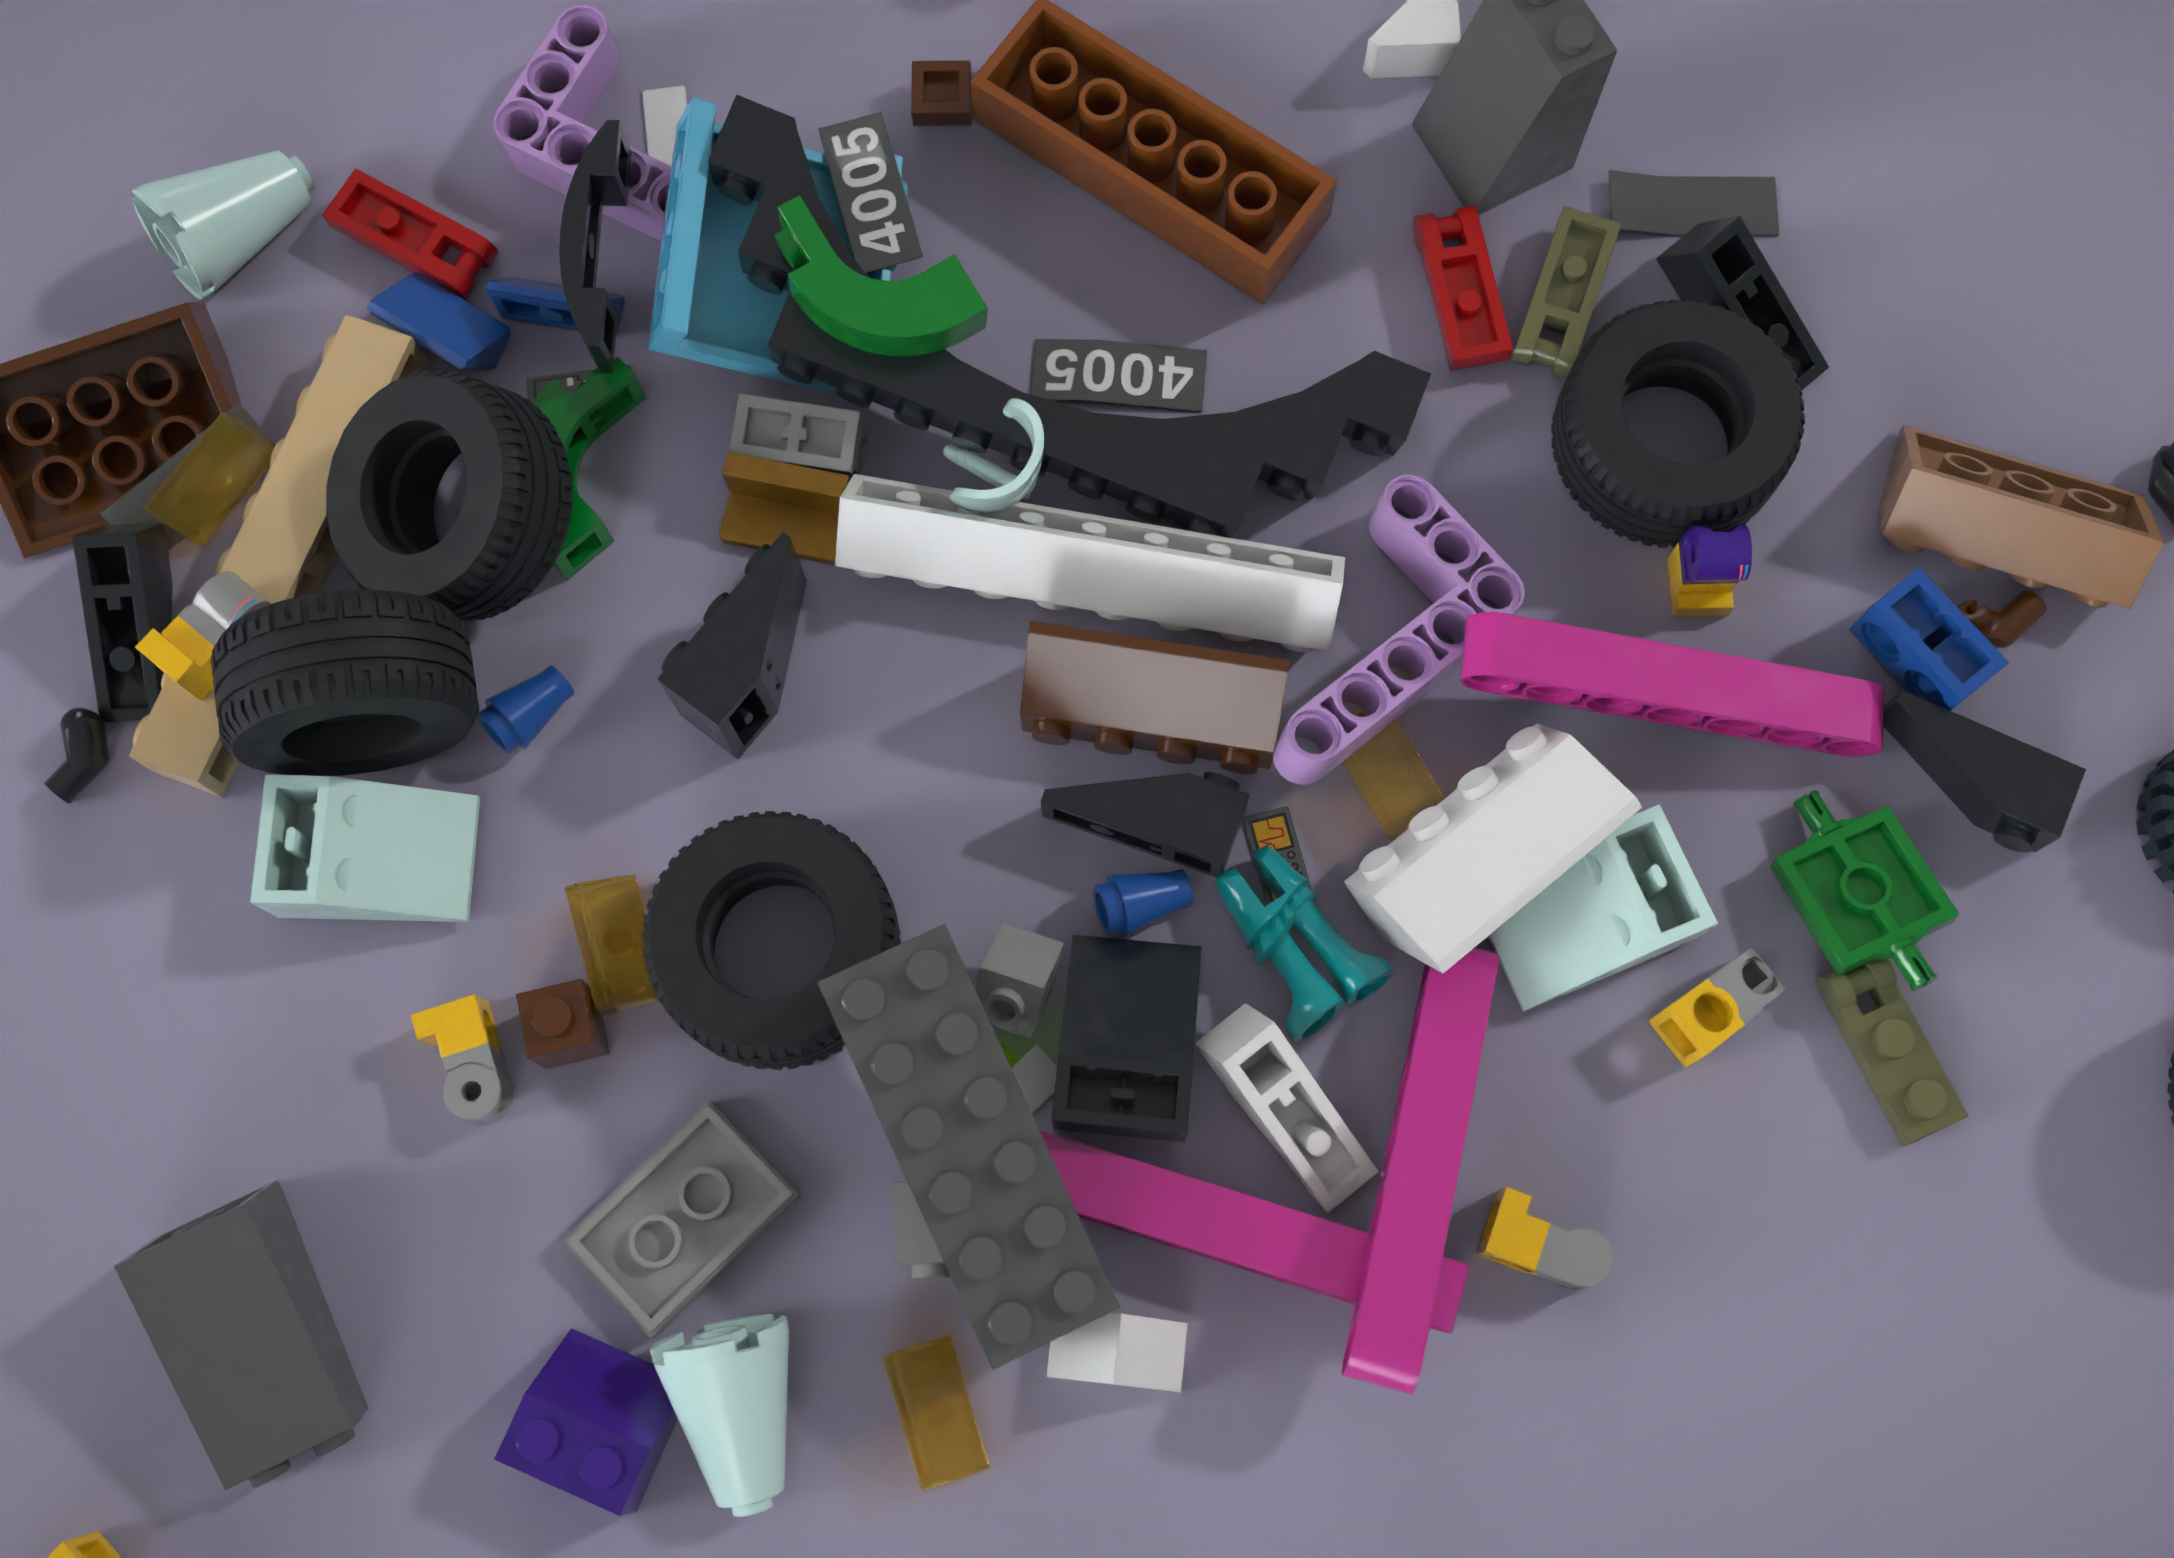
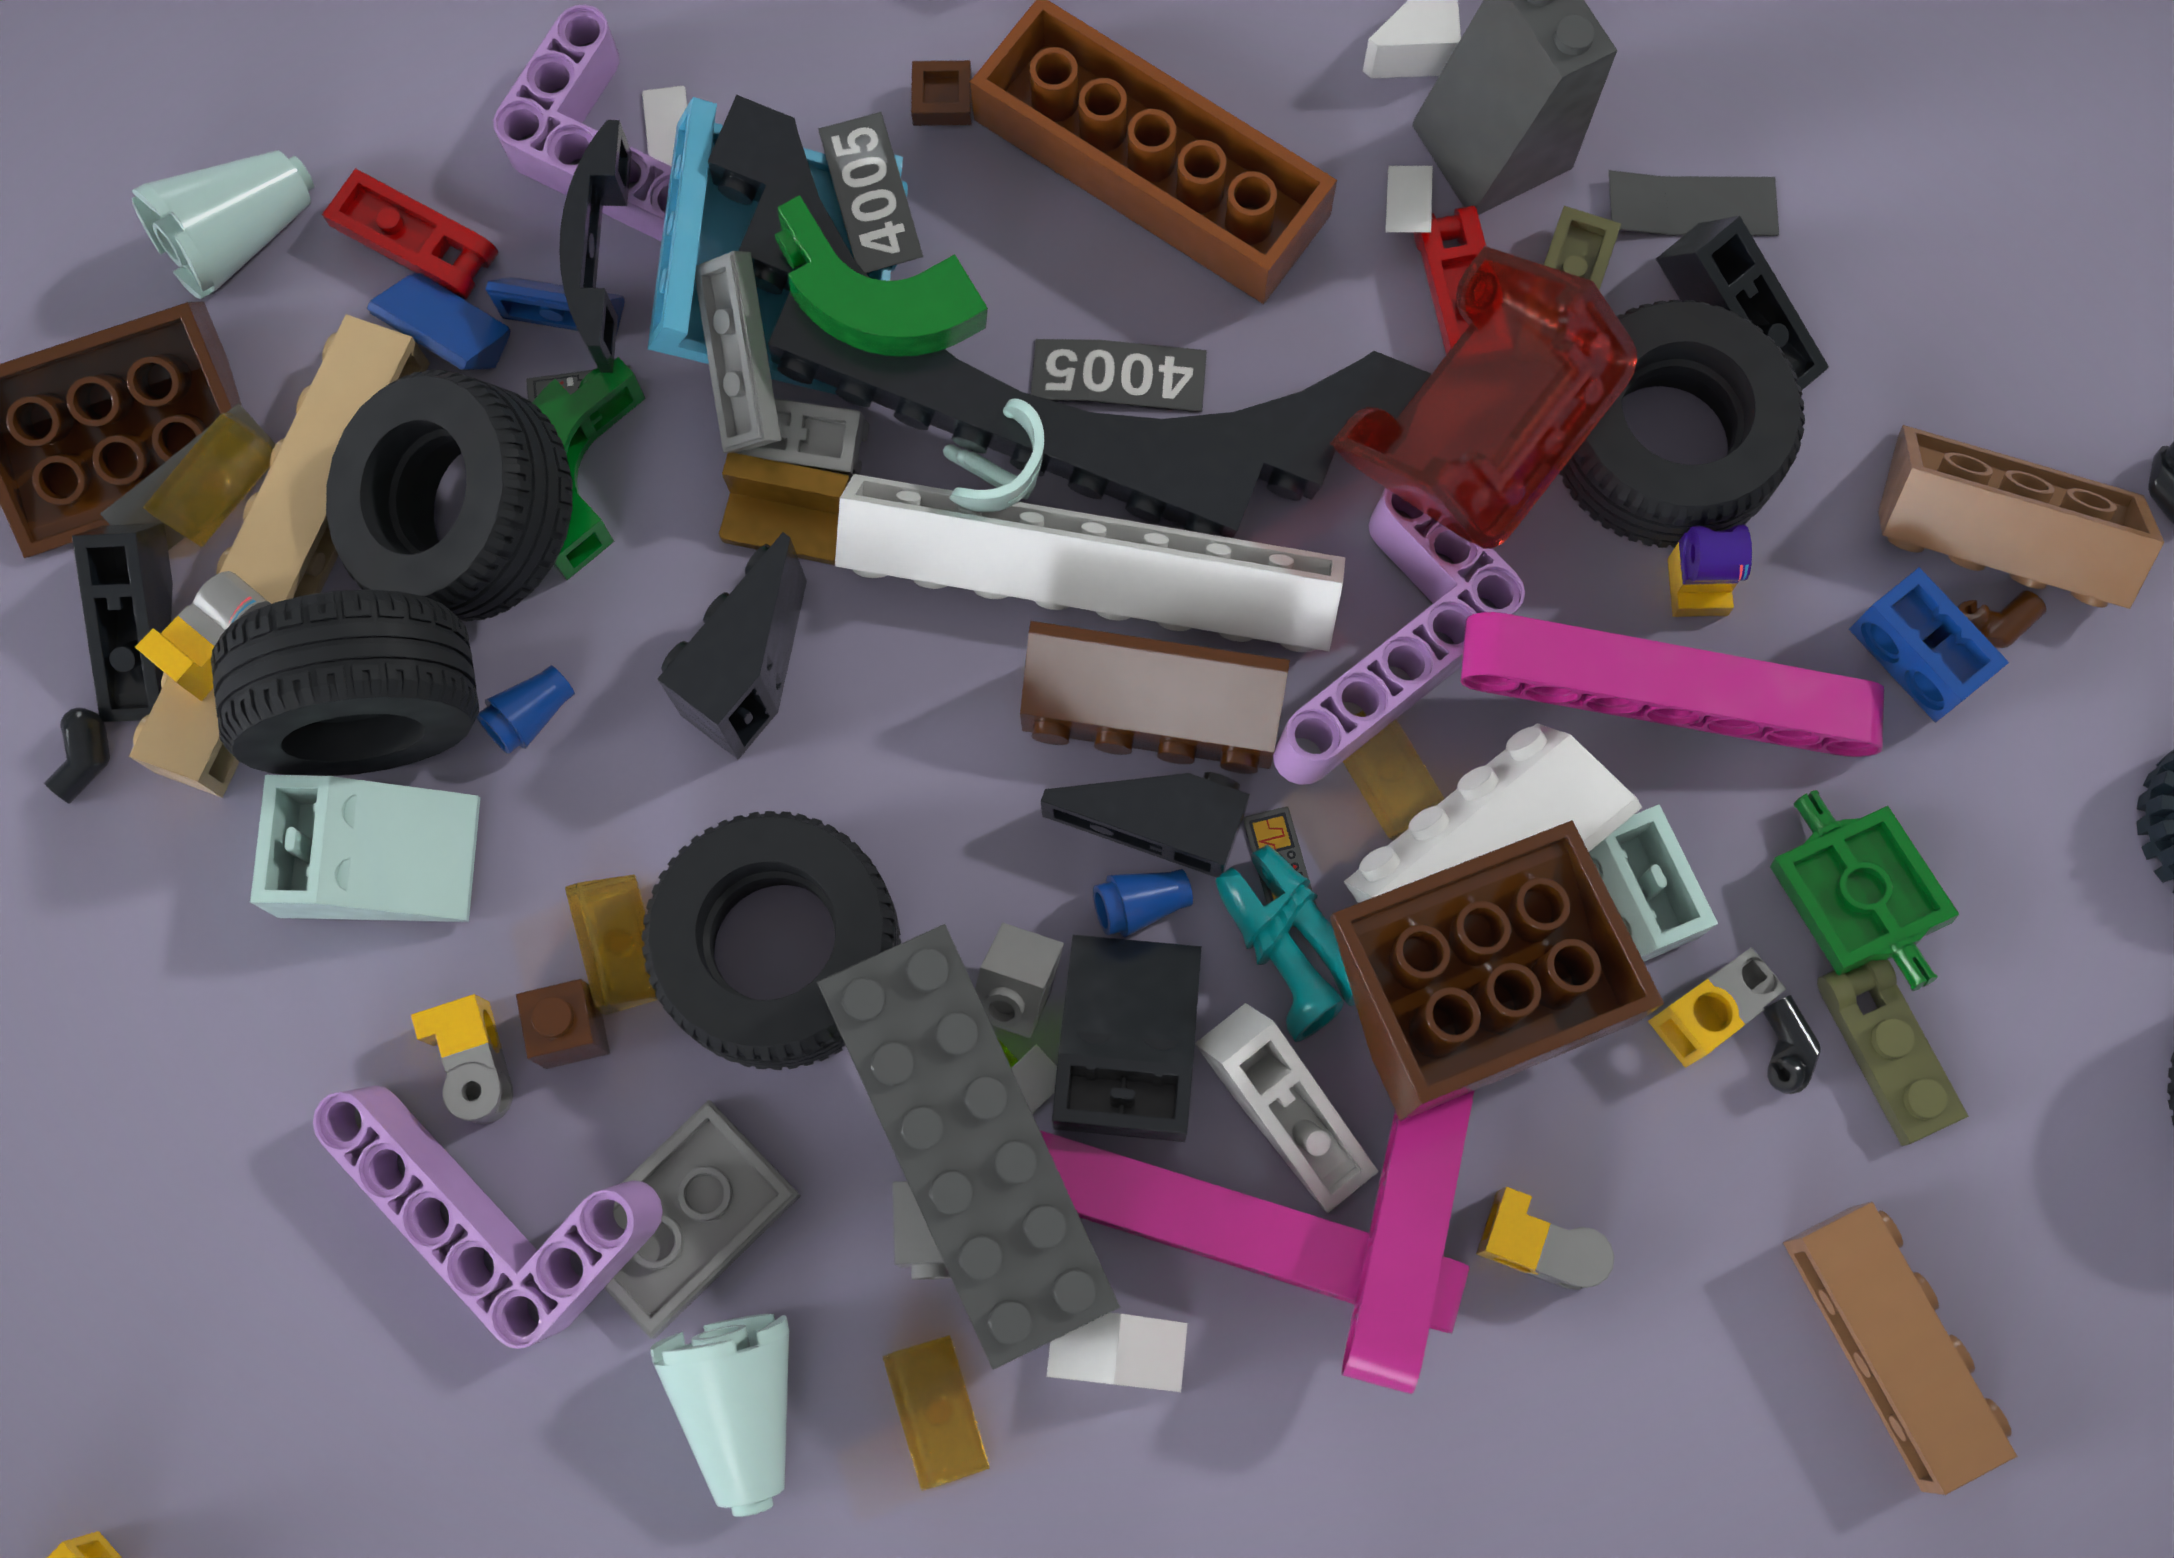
(246, 1337): dark grey slope -> none
(478, 1223): none -> lavender beam
(592, 1424): dark purple slope -> none
(737, 352): none -> light grey tile
(1409, 199): none -> white sticker
(1490, 969): none -> reddish brown slope
(1502, 403): none -> clear red windscreen
(1795, 1050): none -> black arm
(1901, 1349): none -> medium nougat brick
(1987, 774): black slope -> none

